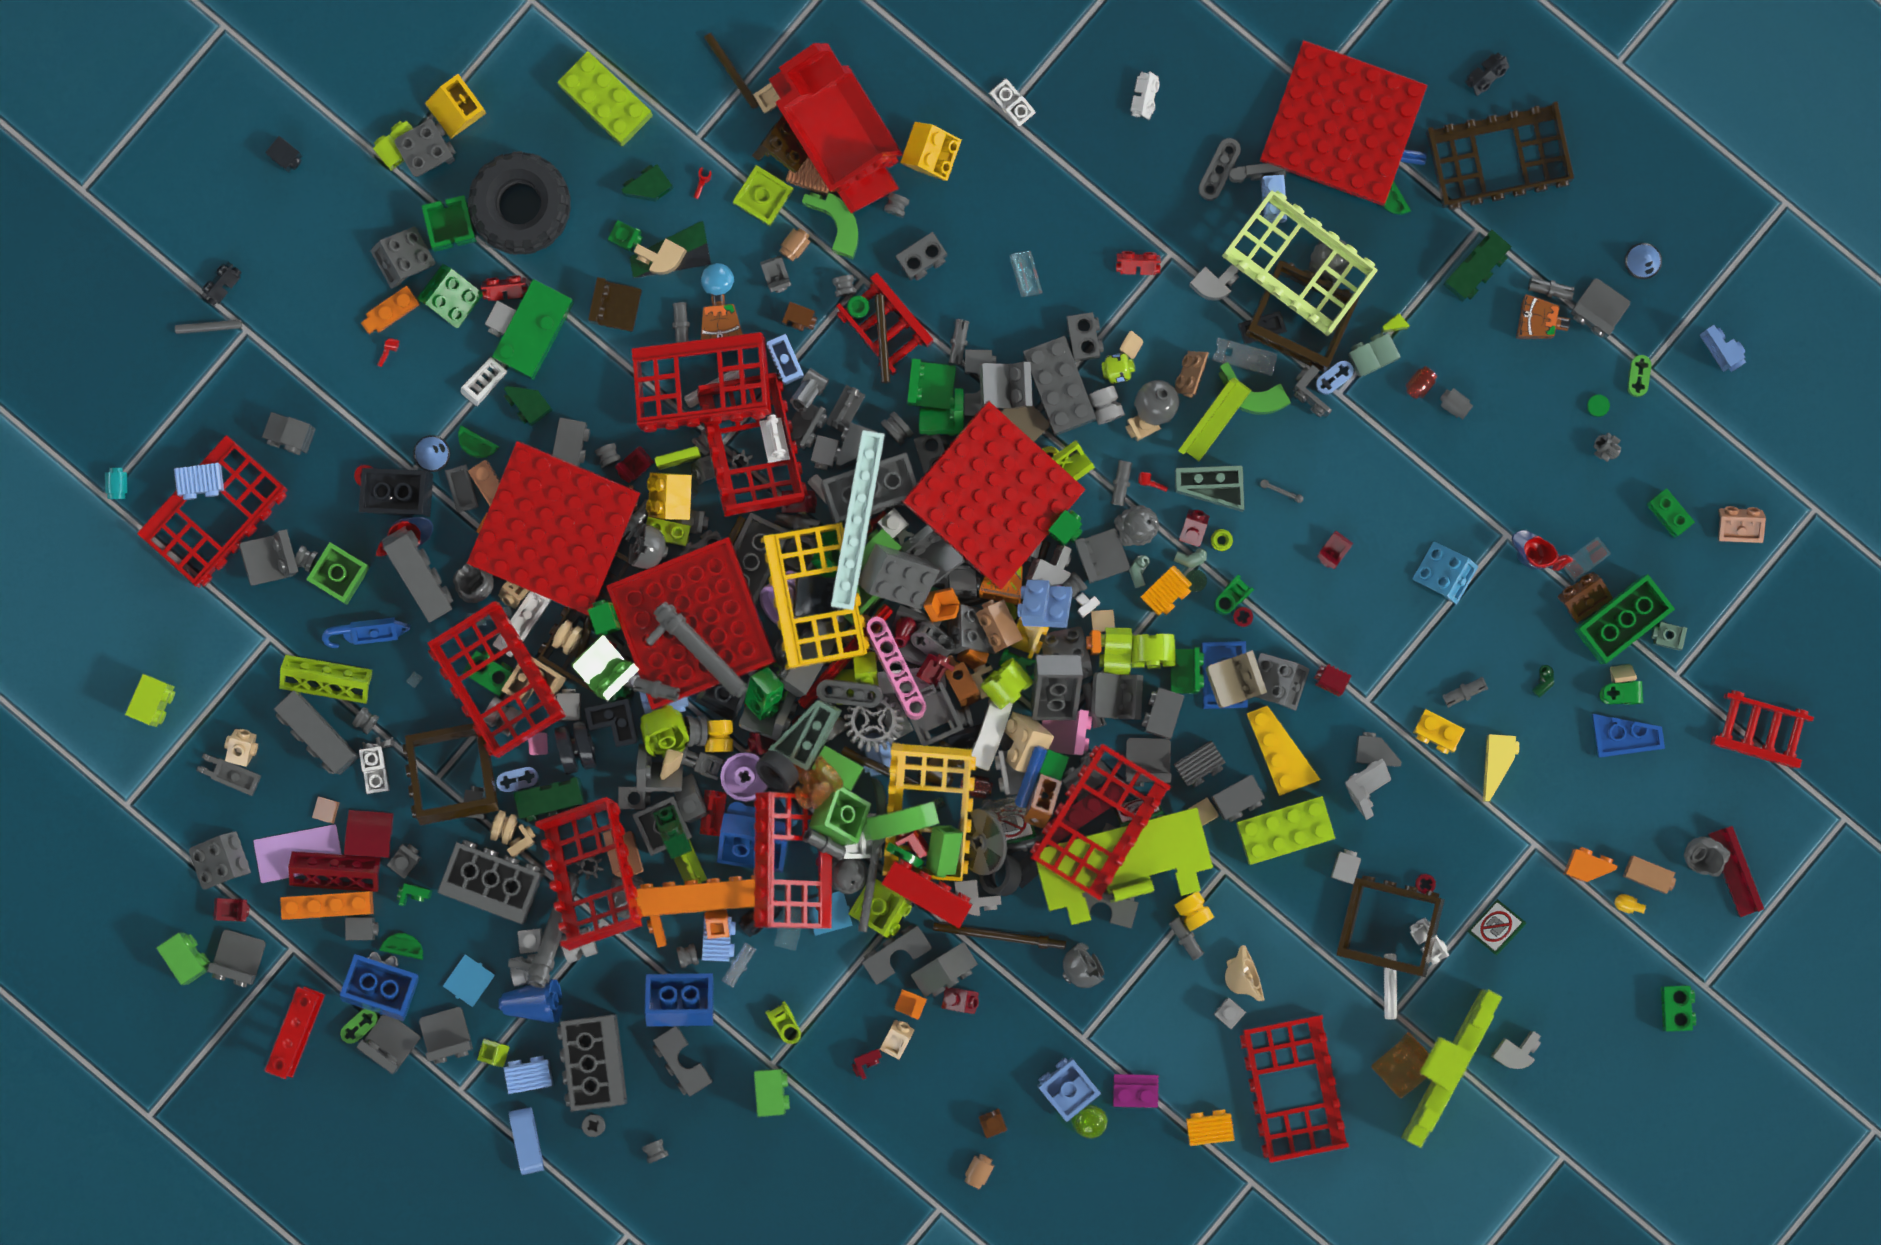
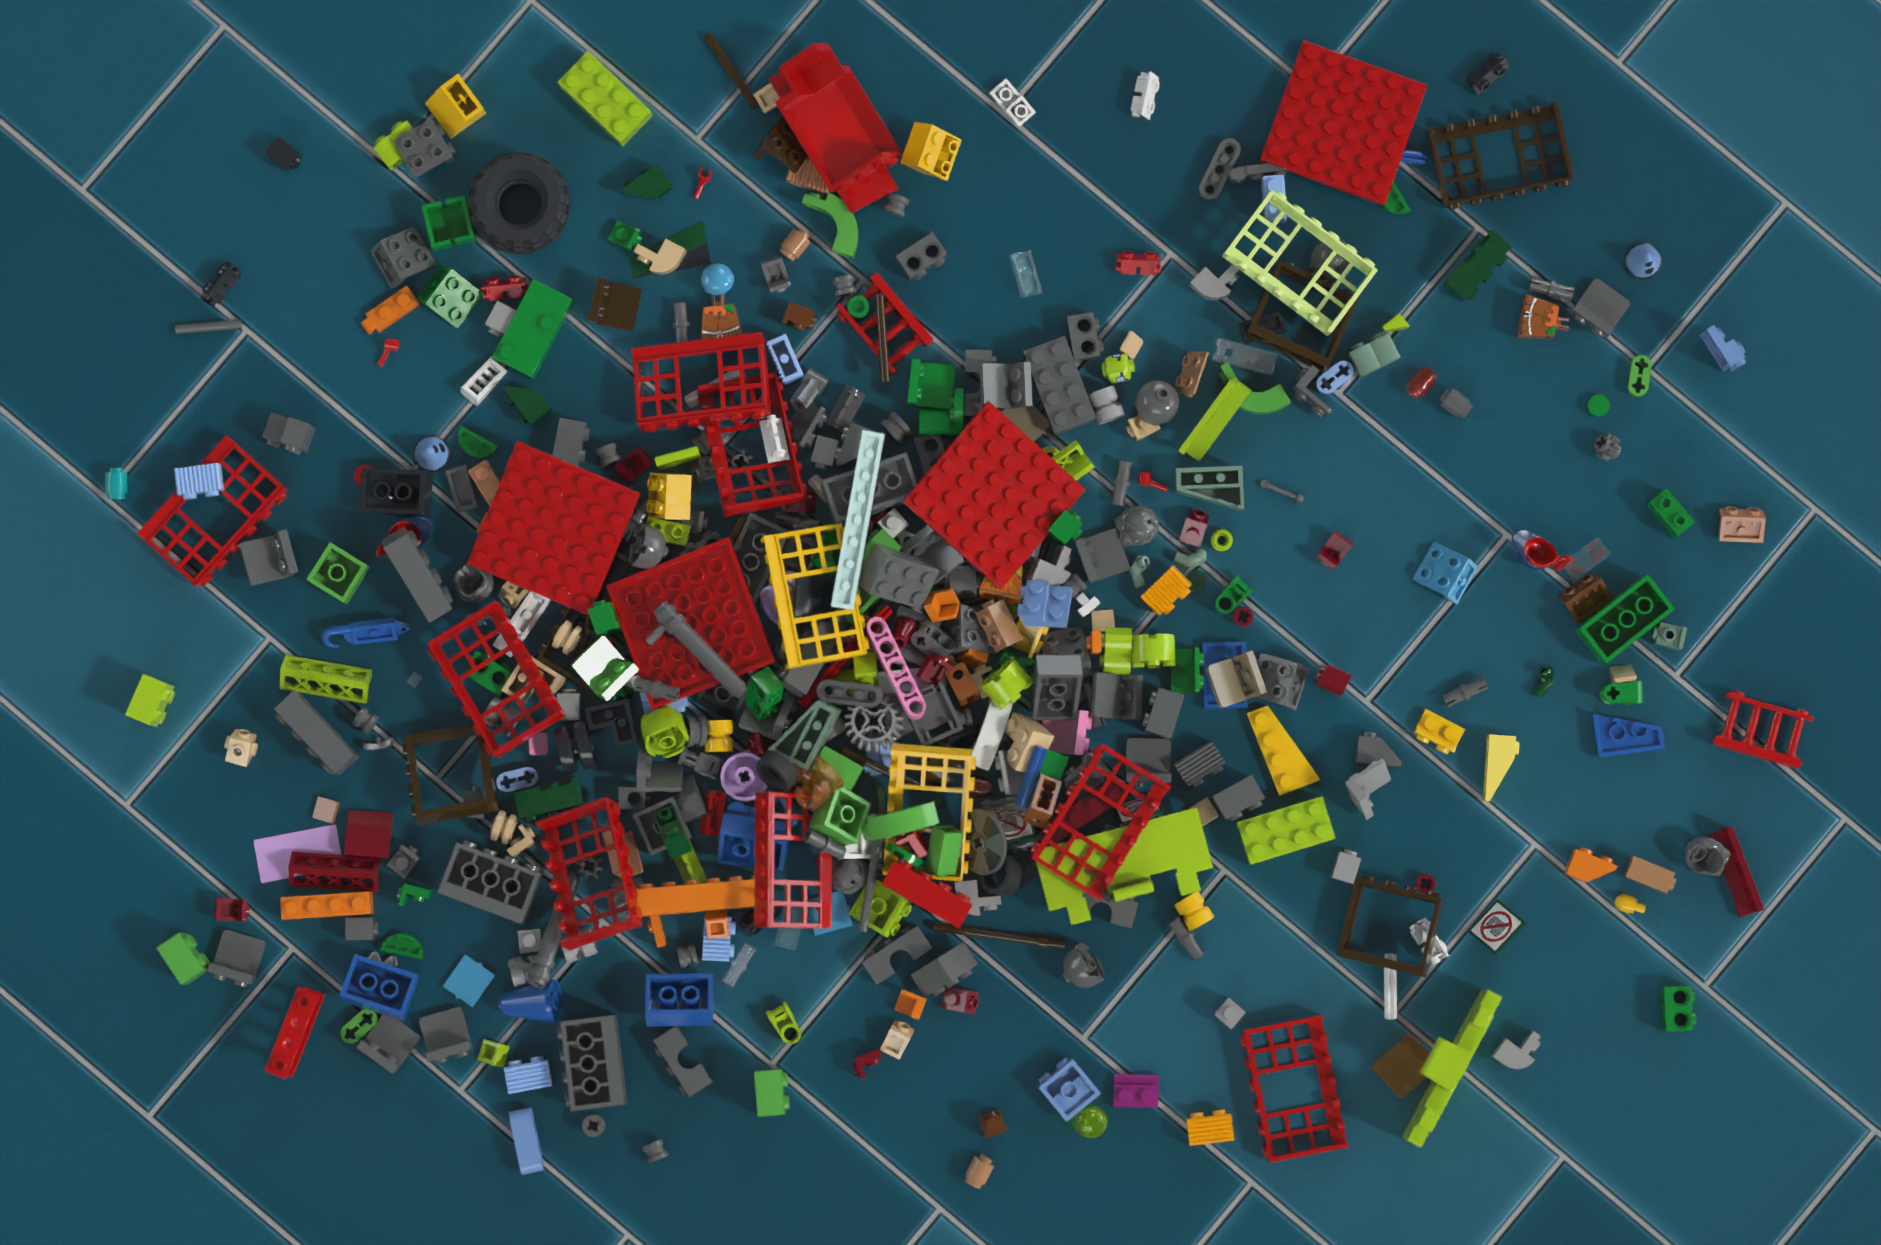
(219, 860): dark grey bracket -> none
(231, 775): dark grey hinge -> none
(306, 559): dark grey wheel -> none
(374, 770): white slope -> none
(670, 763): tan slope -> none
(763, 195): lime tile -> none
(958, 341): dark grey pin -> none
(1242, 975): tan hat -> none

